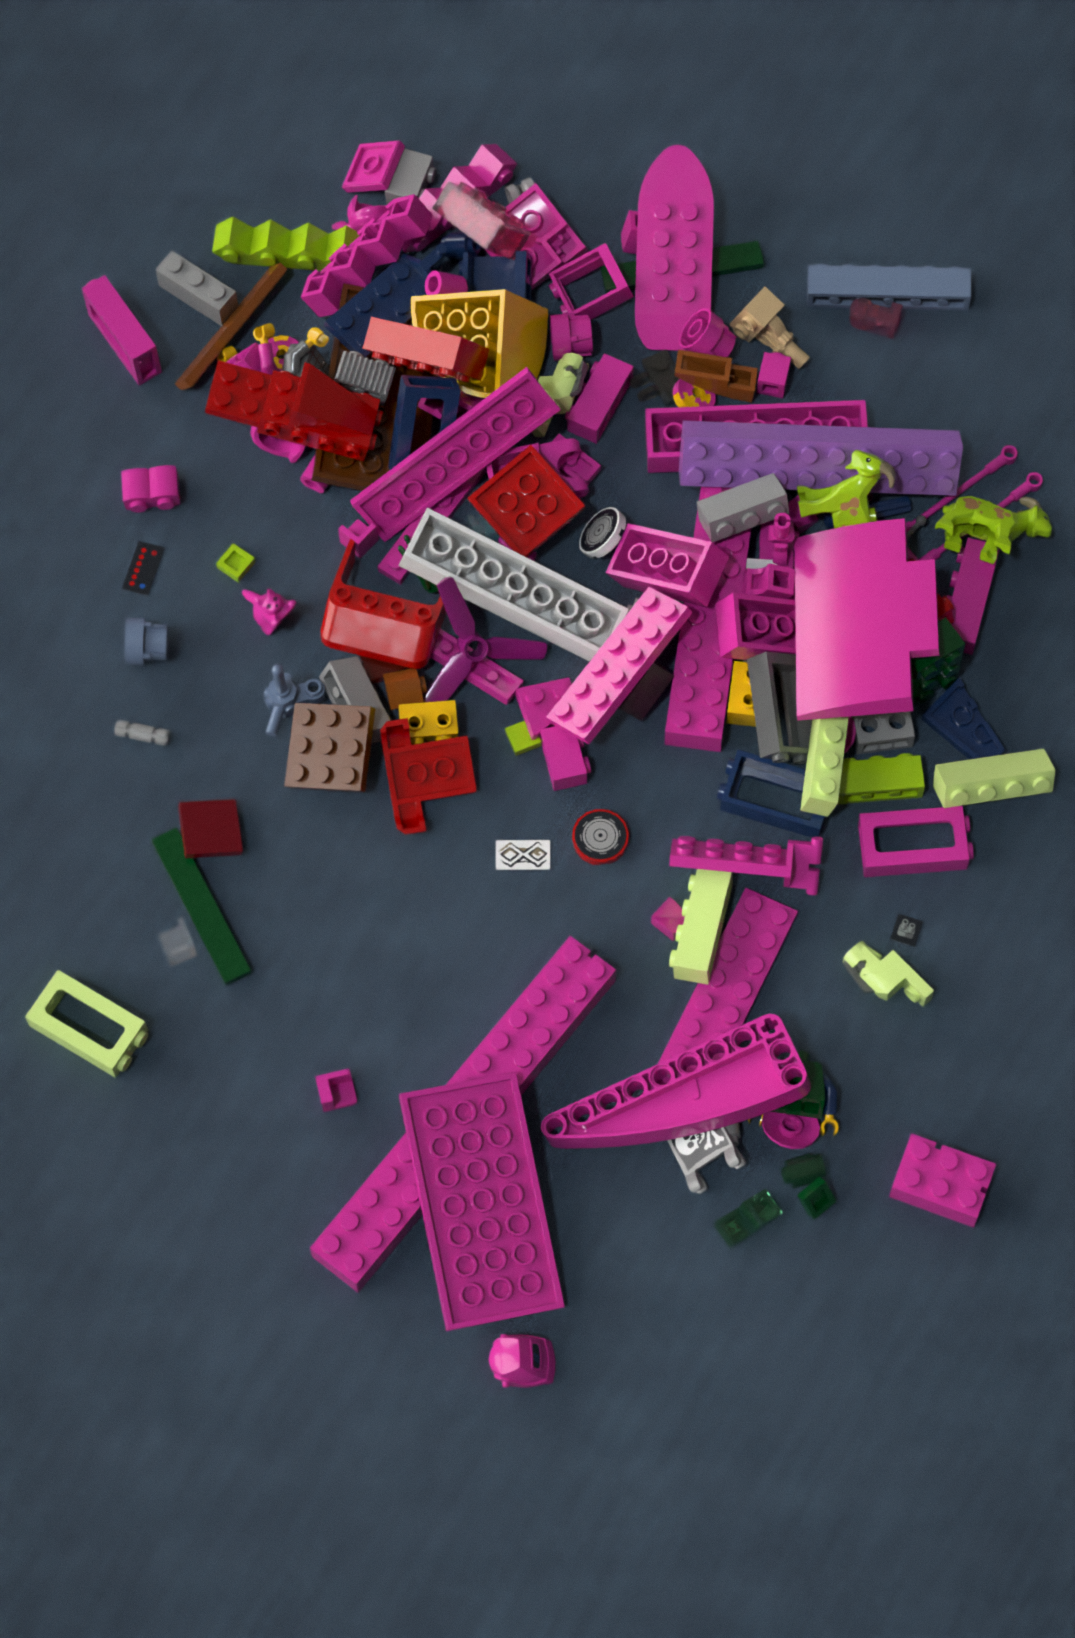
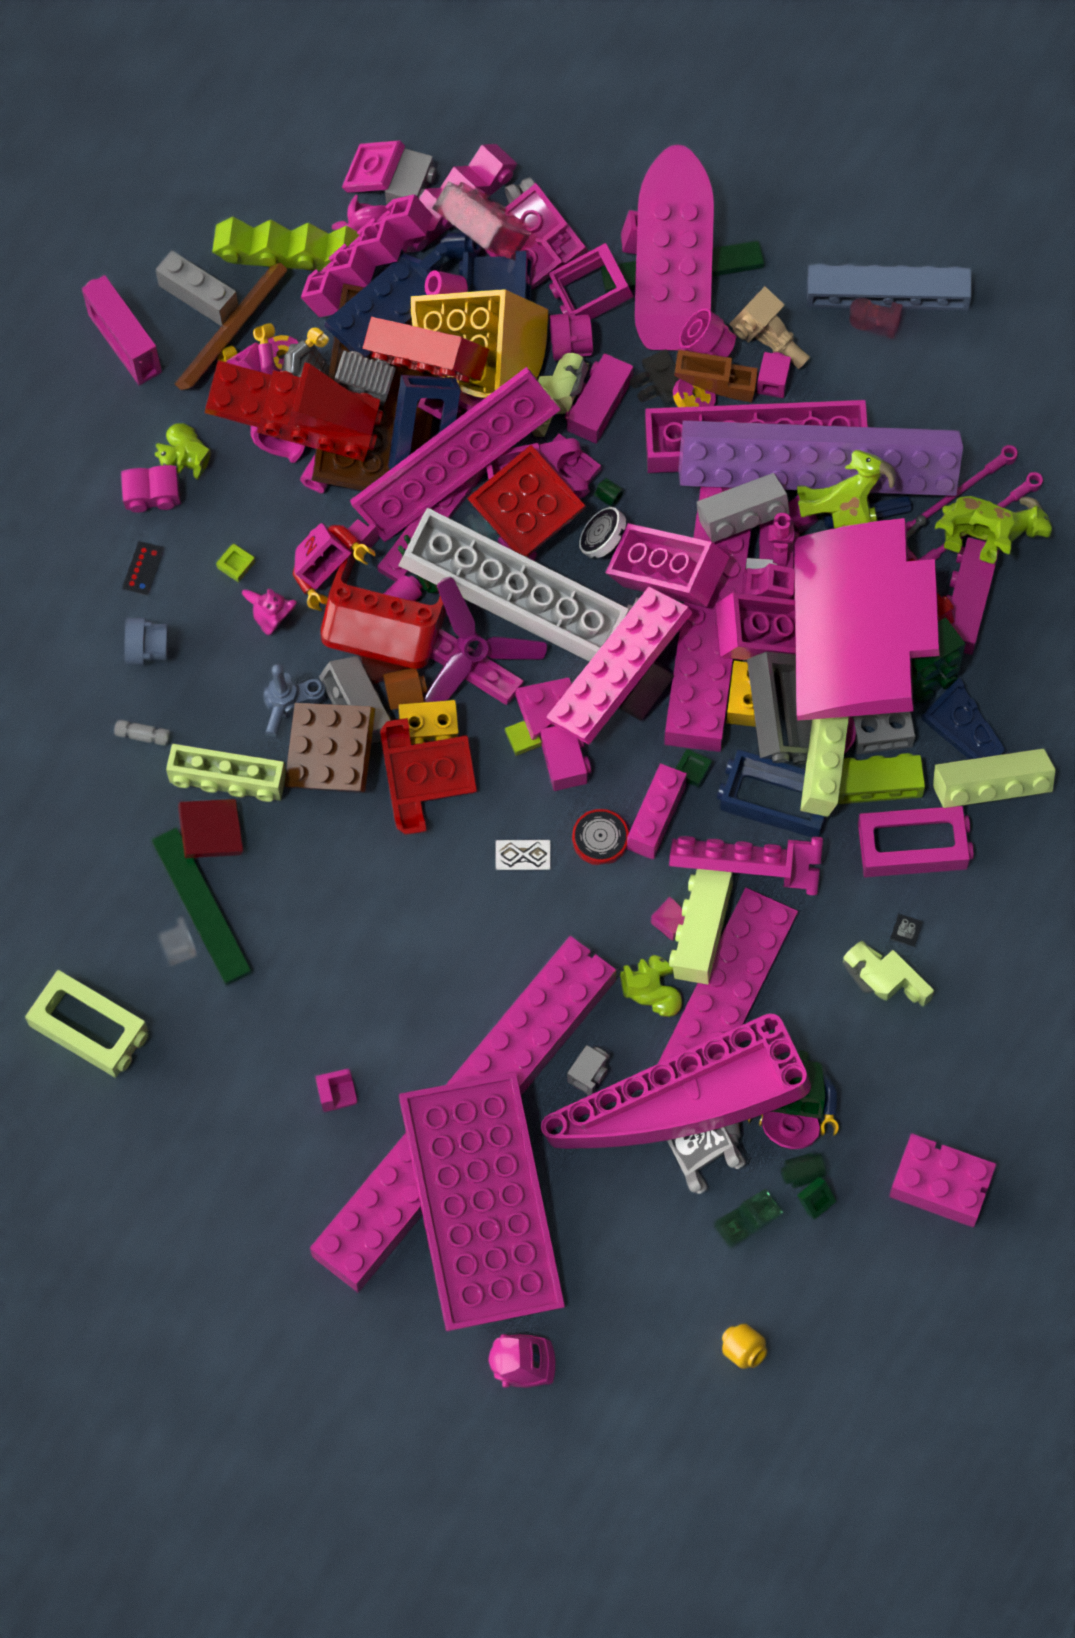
(186, 450): none -> lime animal
(226, 772): none -> yellowish green brick
(321, 555): none -> dark pink torso
(405, 588): none -> dark pink brick
(588, 1069): none -> light grey brick
(609, 492): none -> dark green hose
(646, 988): none -> lime animal
(656, 811): none -> dark pink brick
(695, 766): none -> dark green plate
(744, 1346): none -> yellow head

